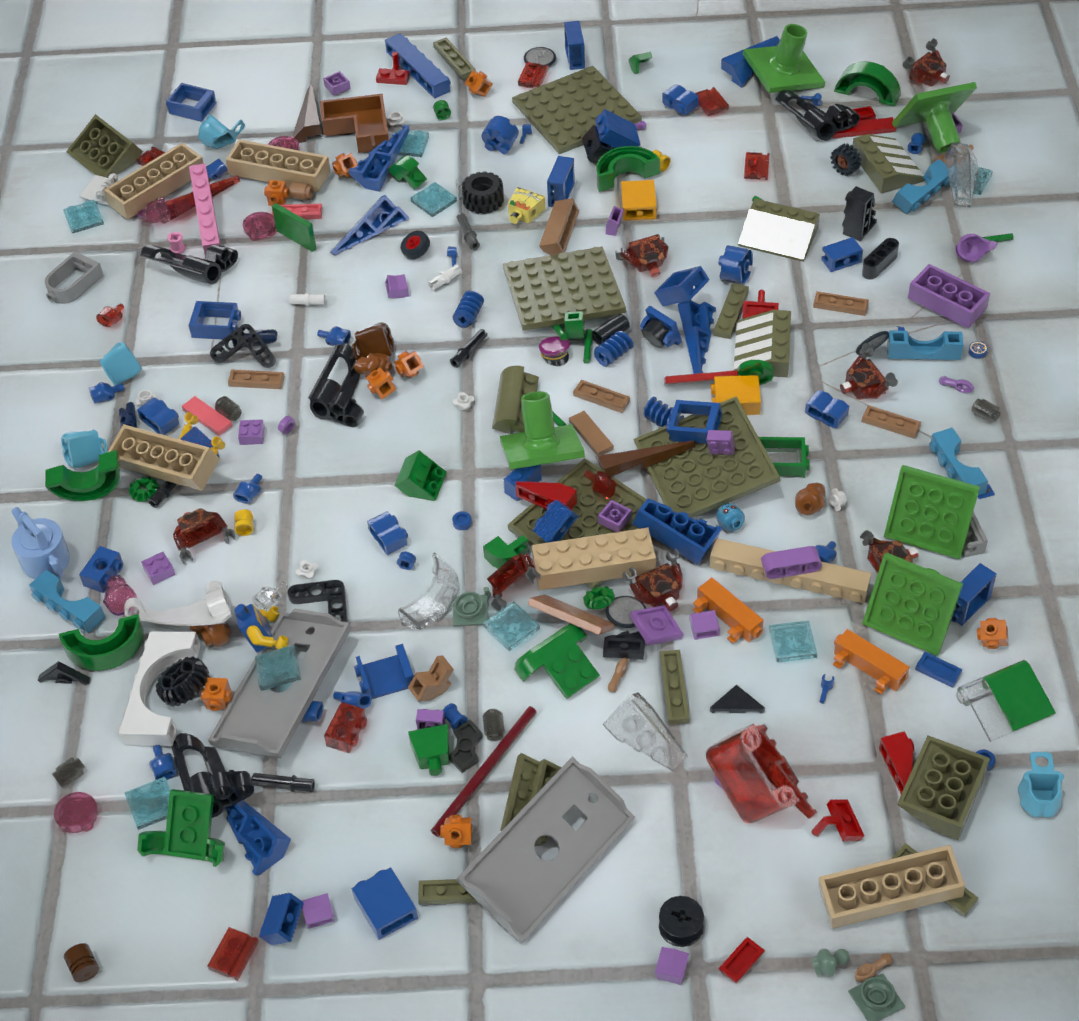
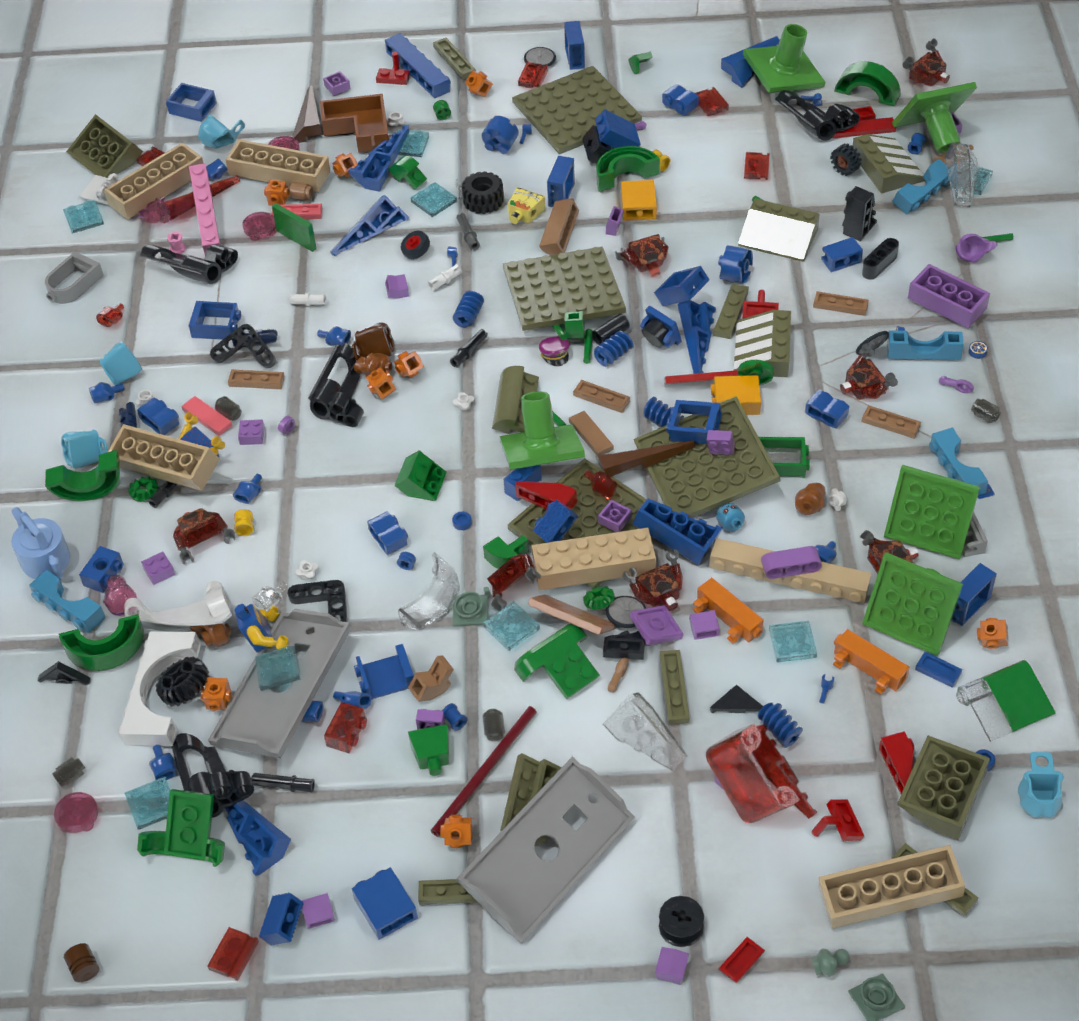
(464, 753): pearl dark grey tile -> none
(779, 724): none -> blue piece
(869, 970): medium nougat piece -> none

